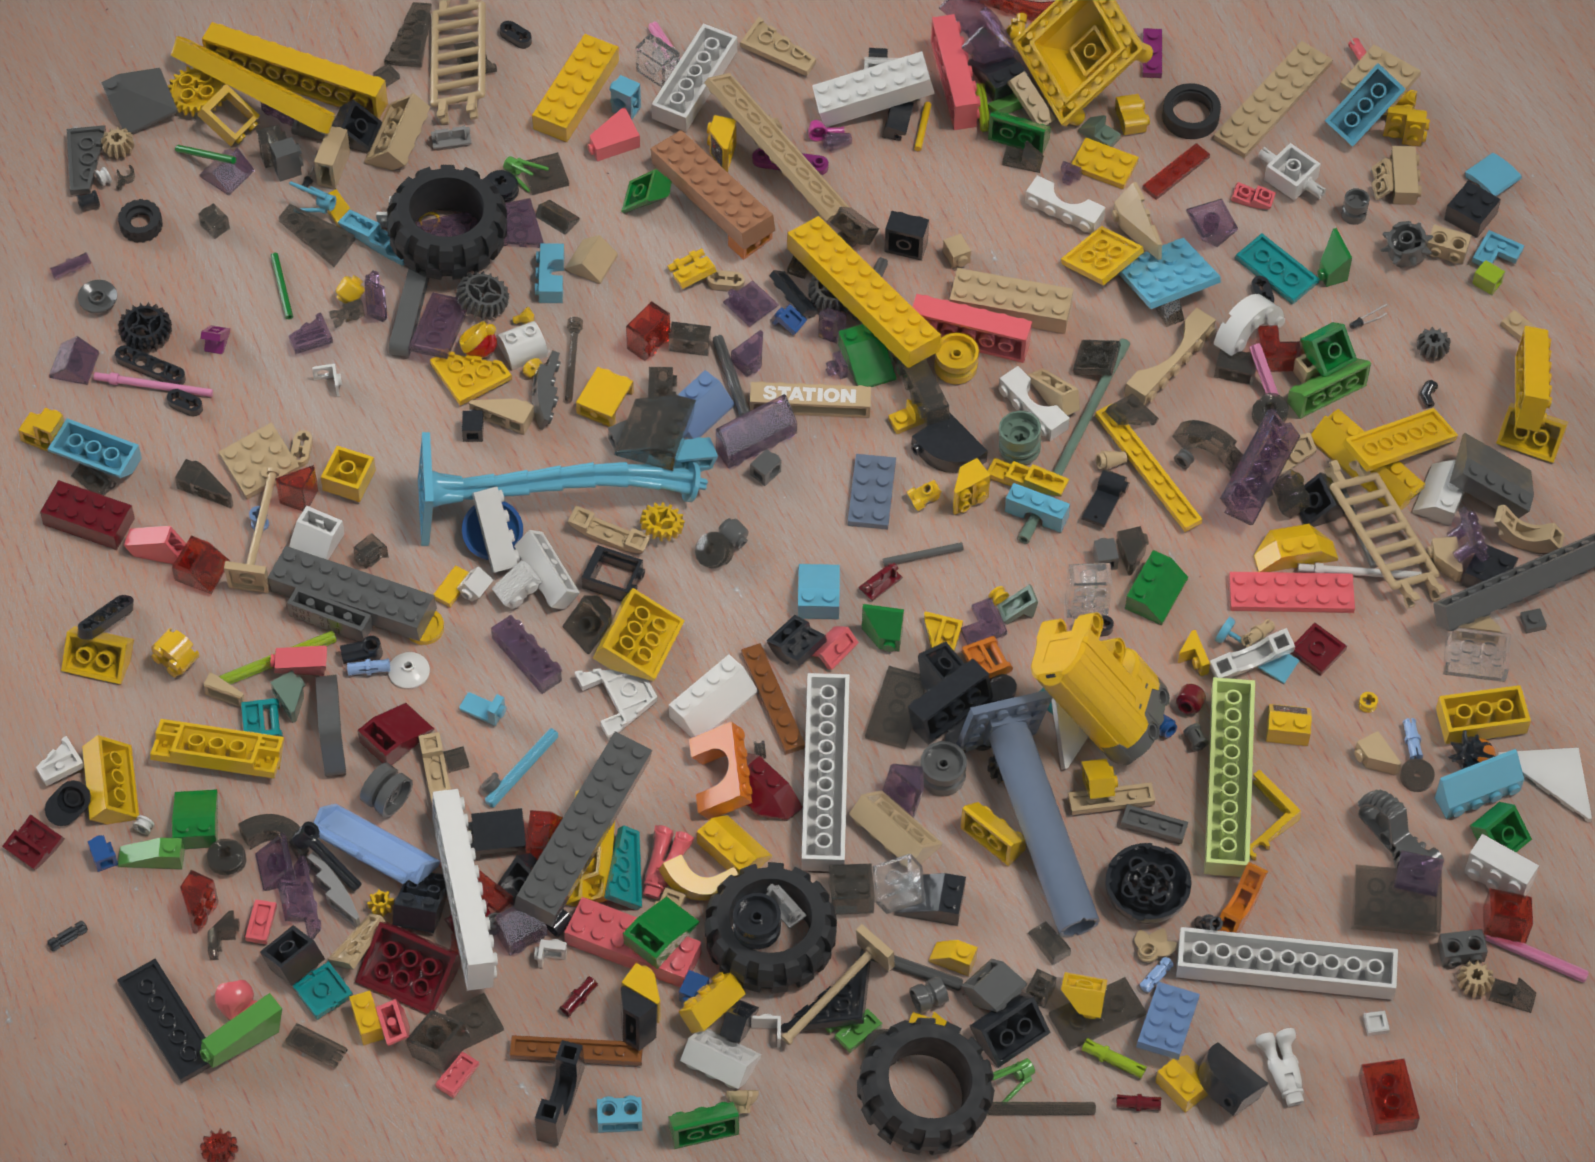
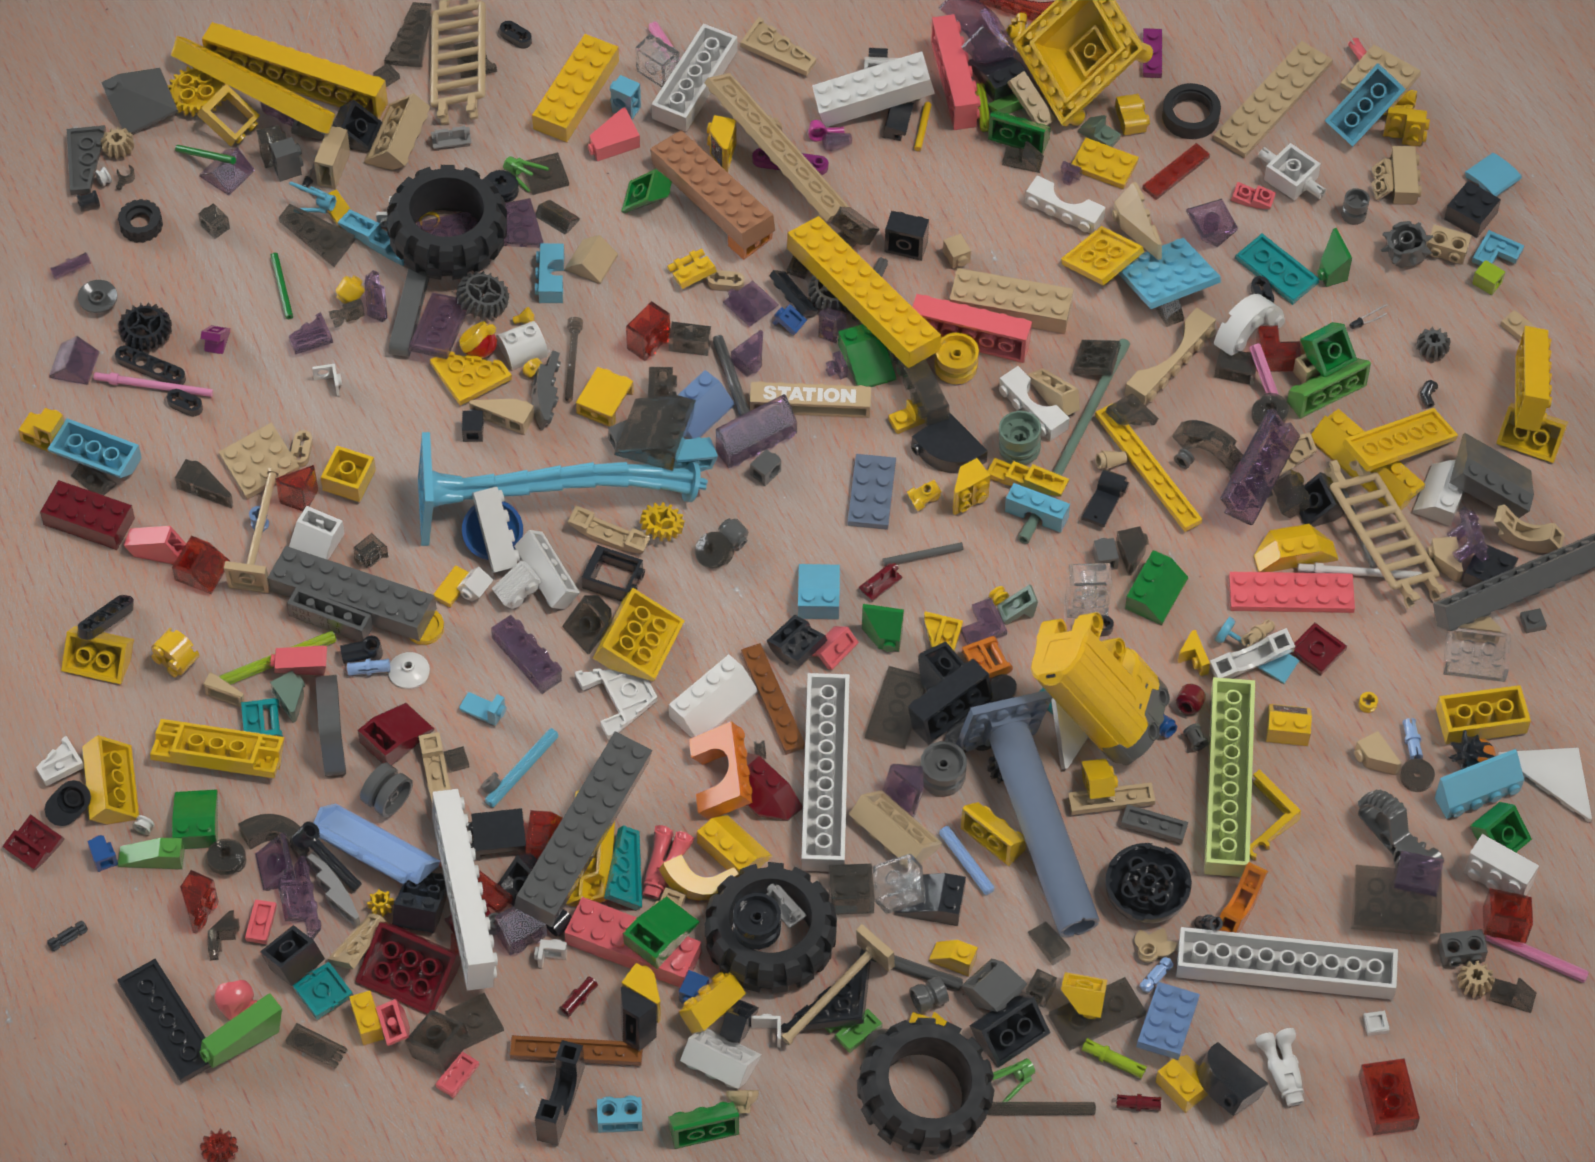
(966, 860): none -> light blue axle

